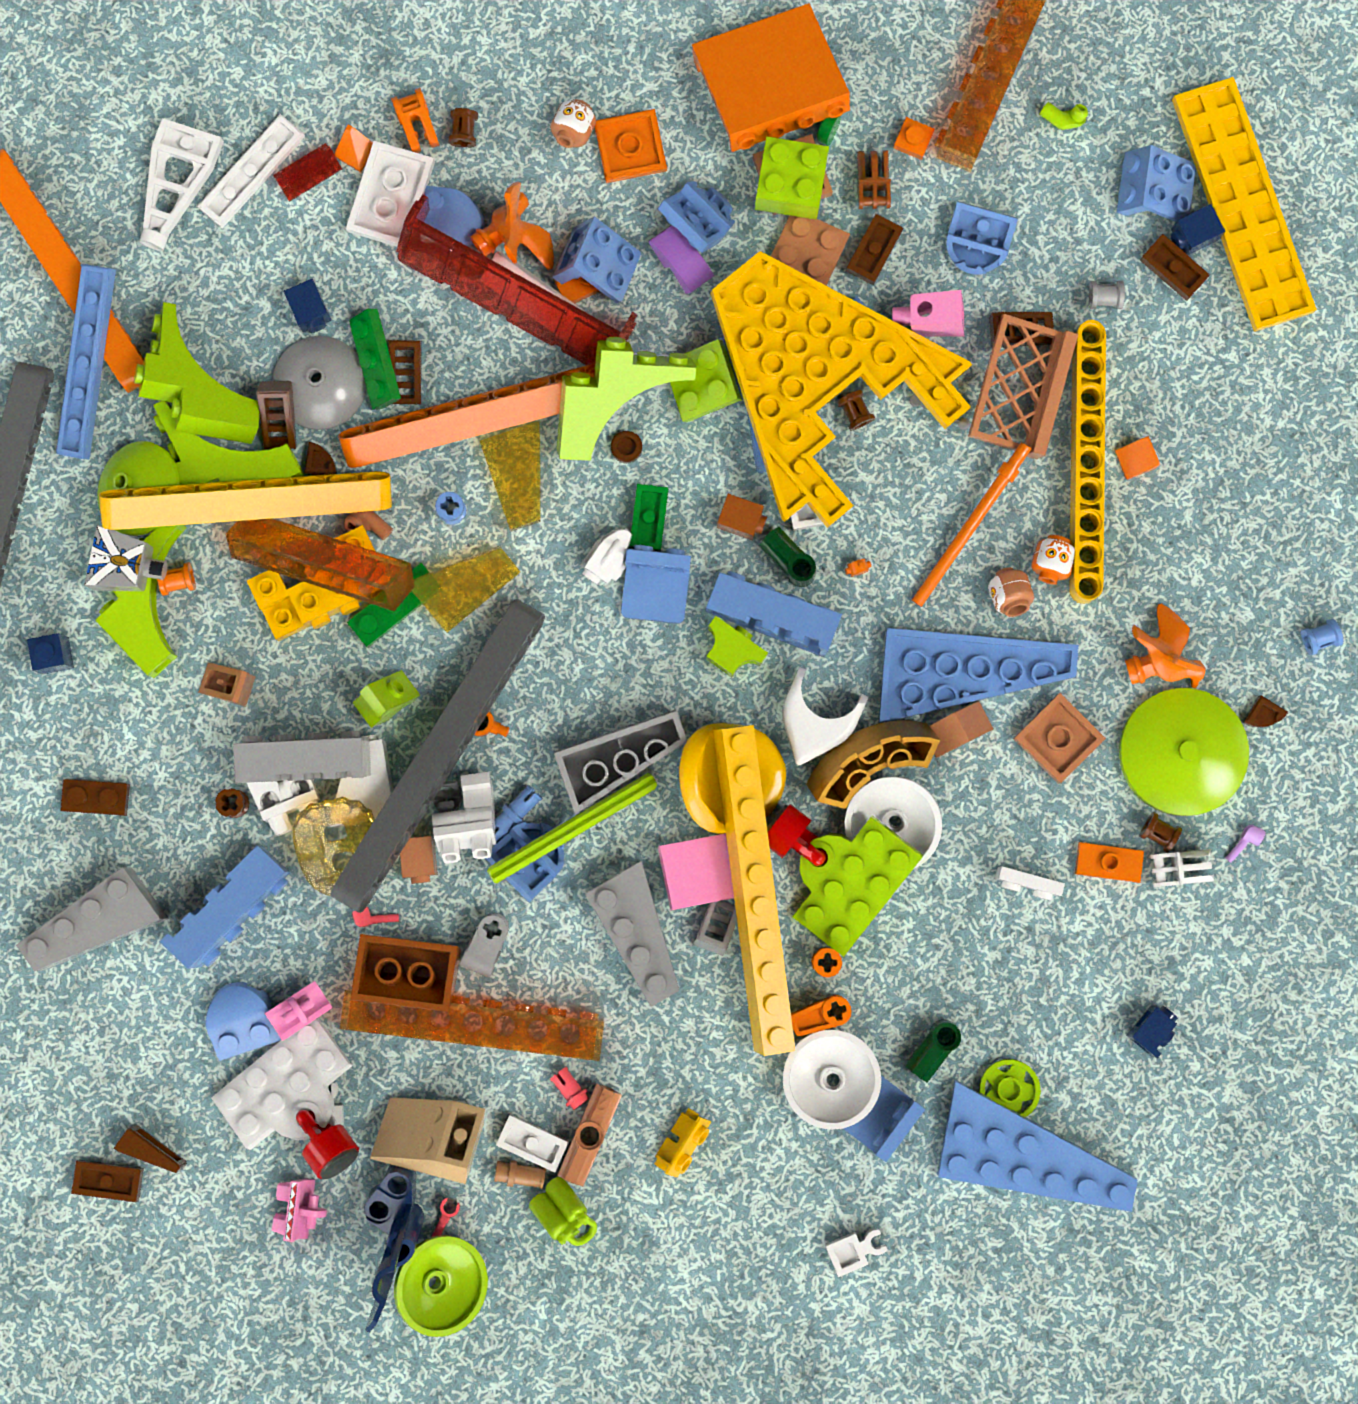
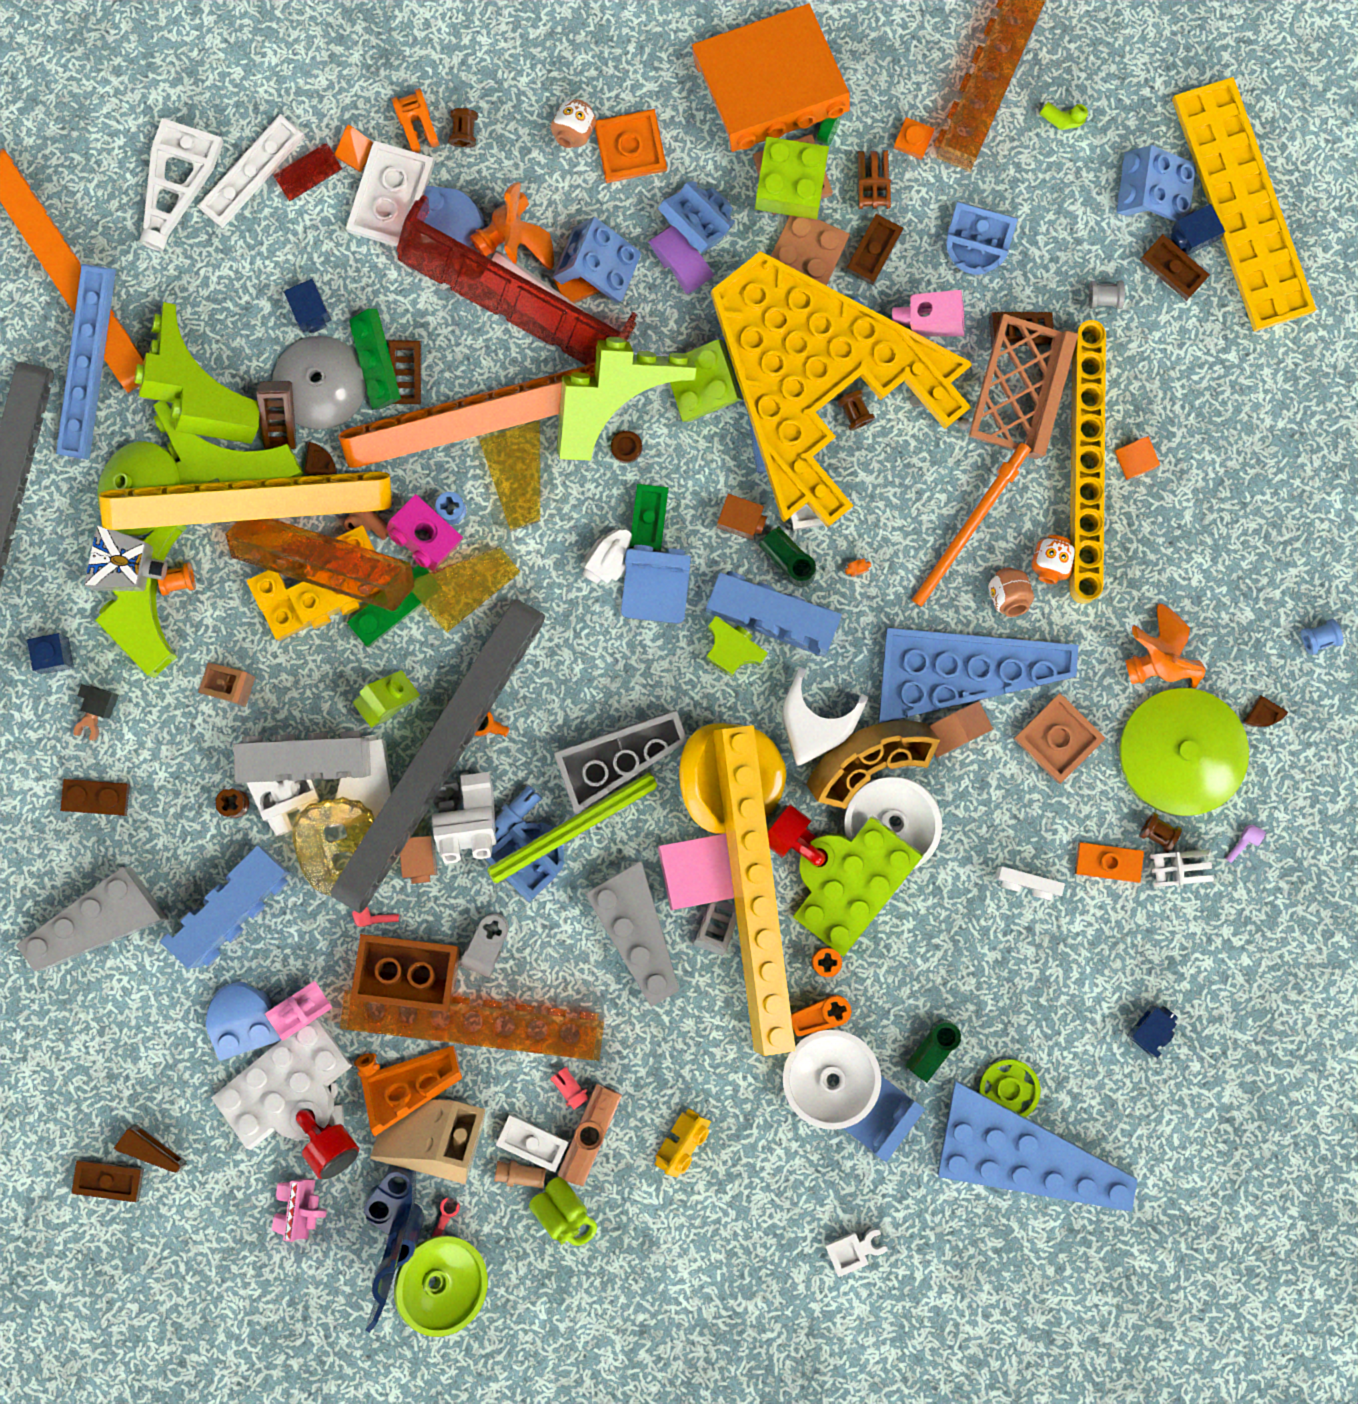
(95, 704): none -> pearl dark grey piece
(366, 1065): none -> orange piece
(407, 1086): none -> orange wing
(420, 516): none -> dark pink brick

